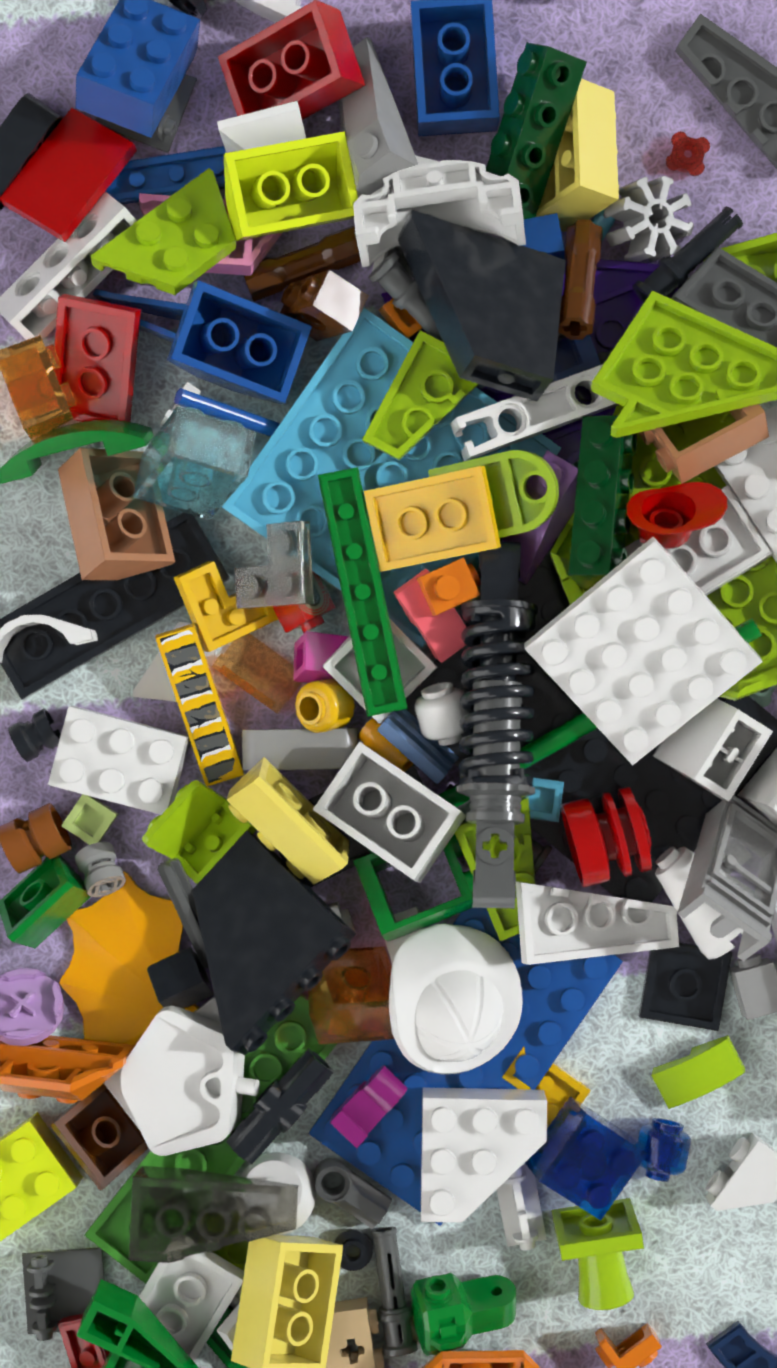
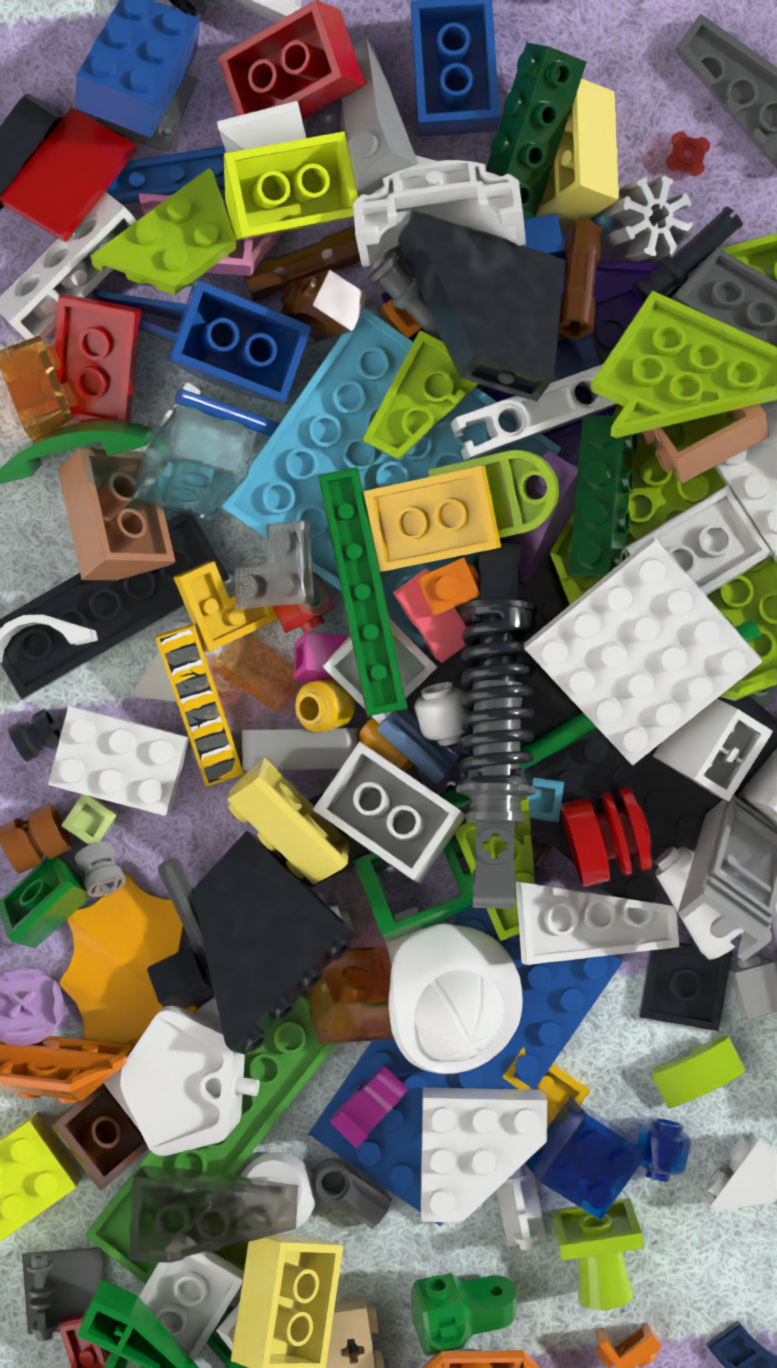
(196, 829): lime bracket -> none
(279, 1106): black piece -> none
(362, 1241): black plate -> none
(394, 1314): dark grey pin -> none
(676, 511): red piece -> none

